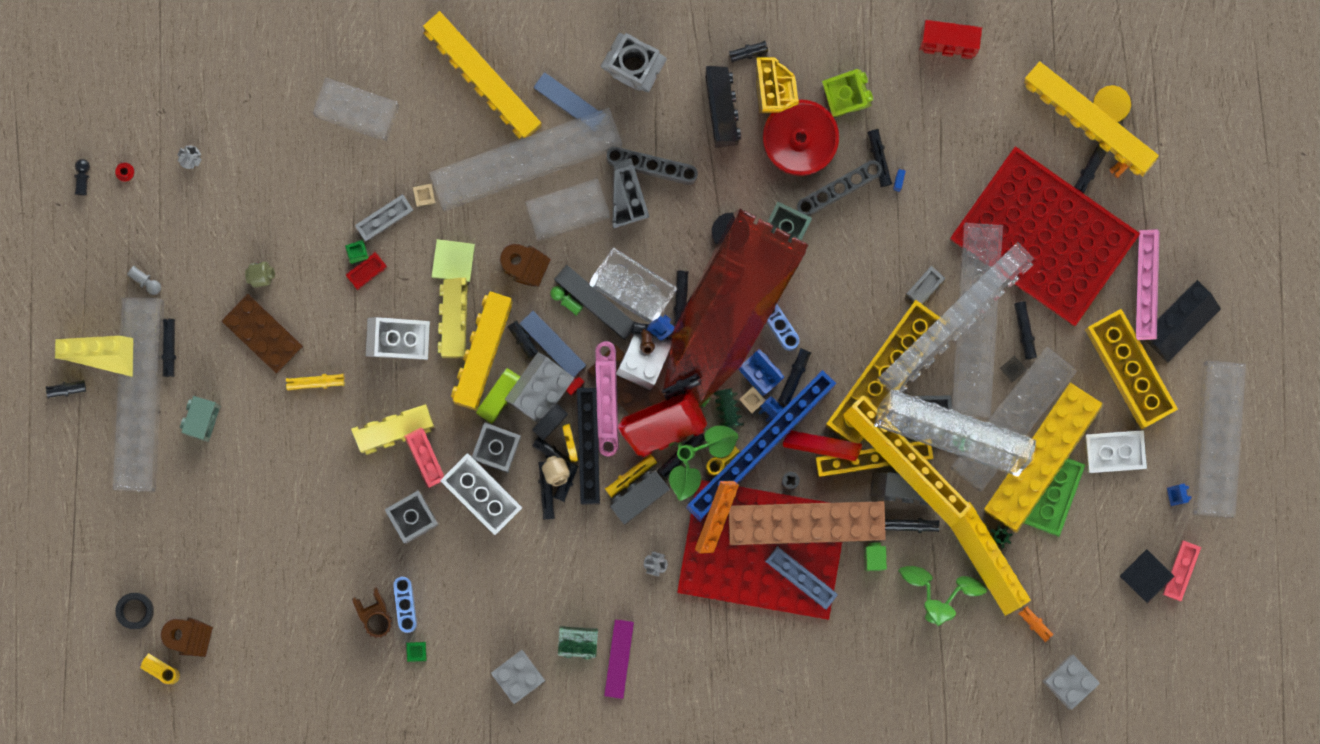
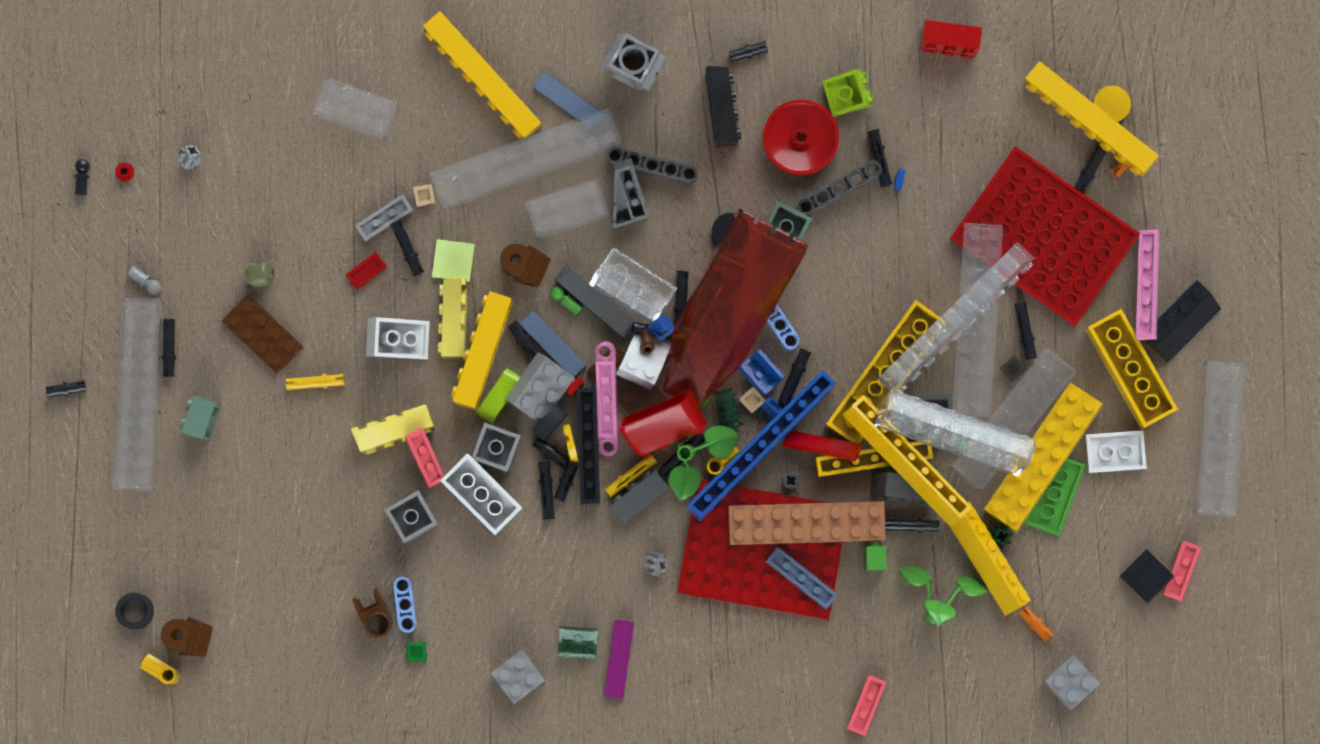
(105, 352): light yellow wedge -> none
(356, 251): green tile -> none
(407, 248): none -> black pin
(555, 471): tan head -> none
(682, 386): black pin -> none
(717, 517): orange plate -> none
(774, 86): yellow wedge -> none
(866, 705): none -> coral plate
(925, 285): light grey tile -> none
(1178, 494): blue tile -> none

